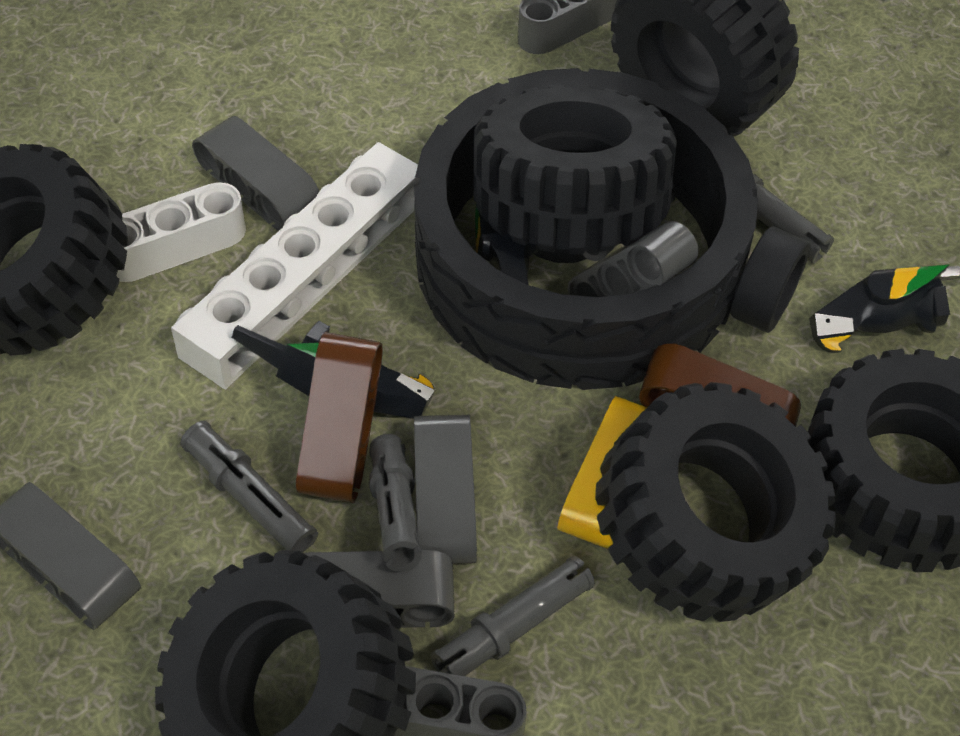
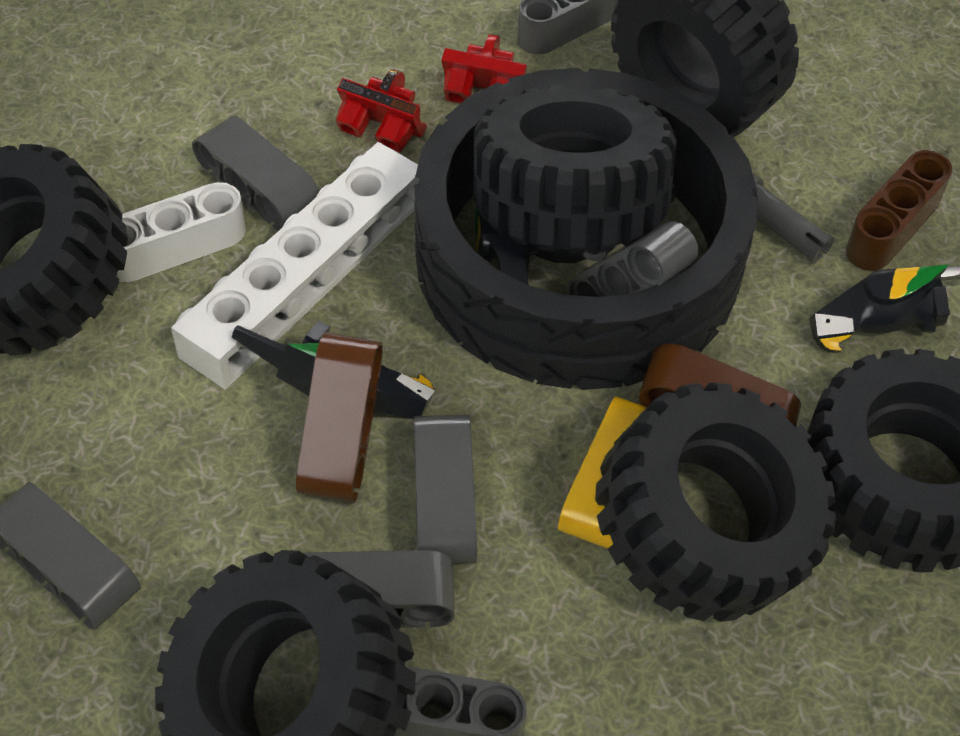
(232, 471): dark grey pin -> none
(383, 102): none -> red hips
(392, 486): dark grey pin -> none
(478, 68): none -> red hips
(495, 632): dark grey pin -> none
(770, 279): black tyre -> none
(898, 210): none -> reddish brown beam

